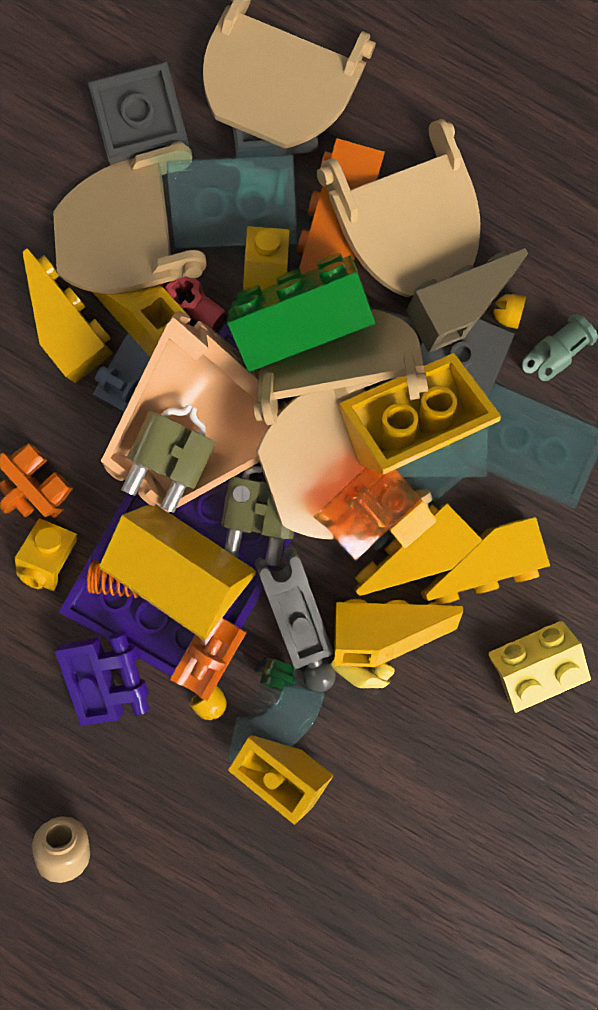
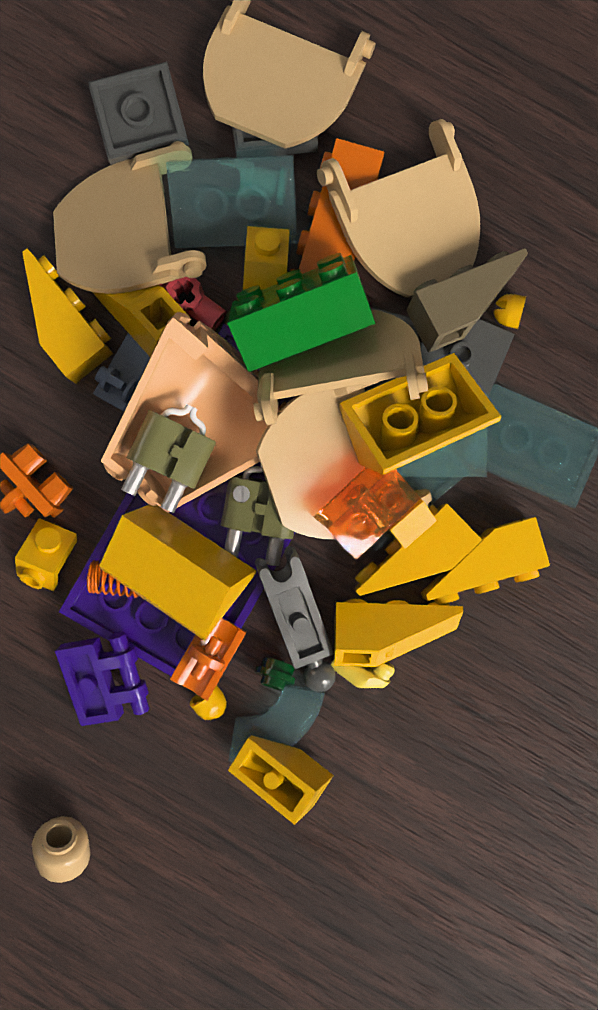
(540, 665): light yellow bracket -> none
(558, 350): sand green piece -> none

